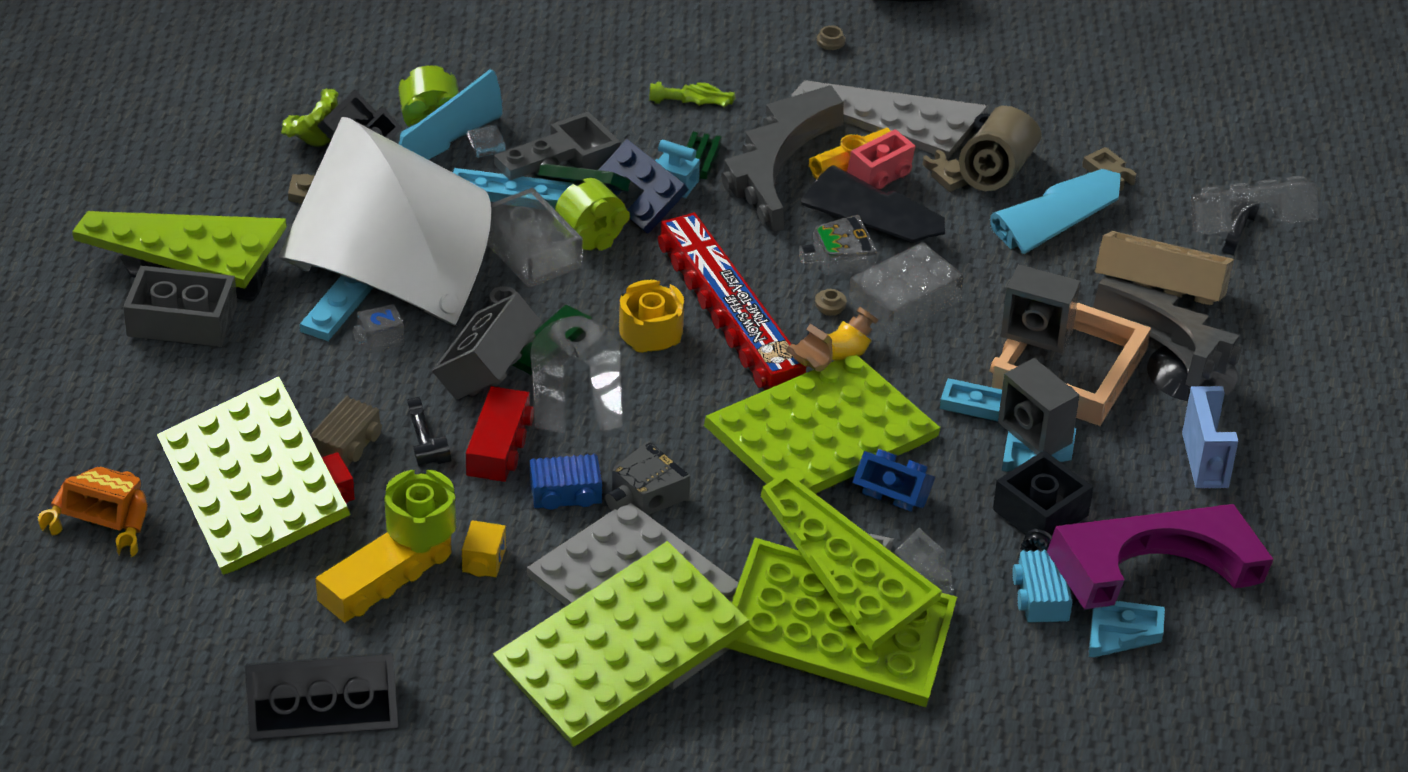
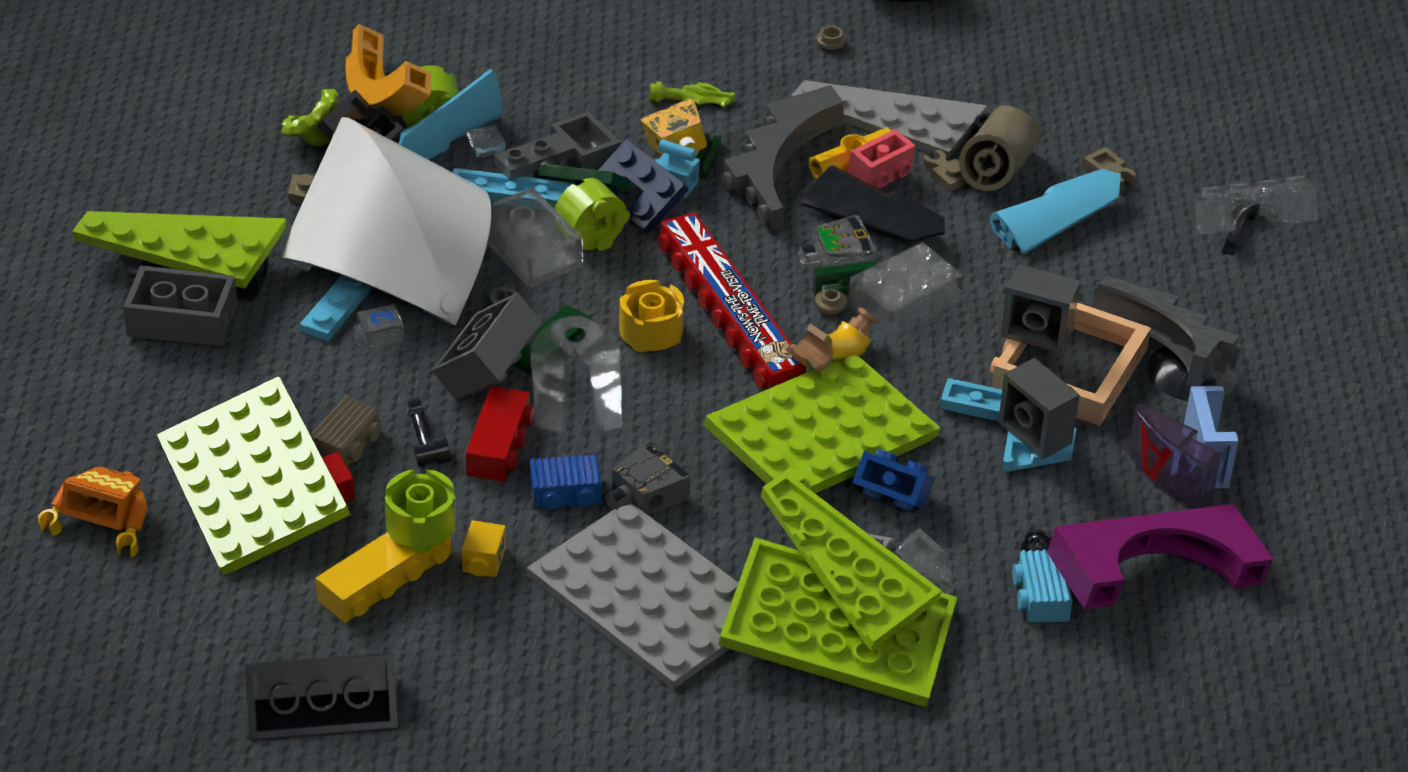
(397, 92): none -> light orange arch
(621, 643): lime plate -> none
(677, 125): none -> yellow torso
(837, 275): none -> dark green tile
(1042, 495): black brick -> none
(1125, 627): medium azure wing -> none
(1165, 266): tan brick -> none
(1173, 458): none -> clear purple slope

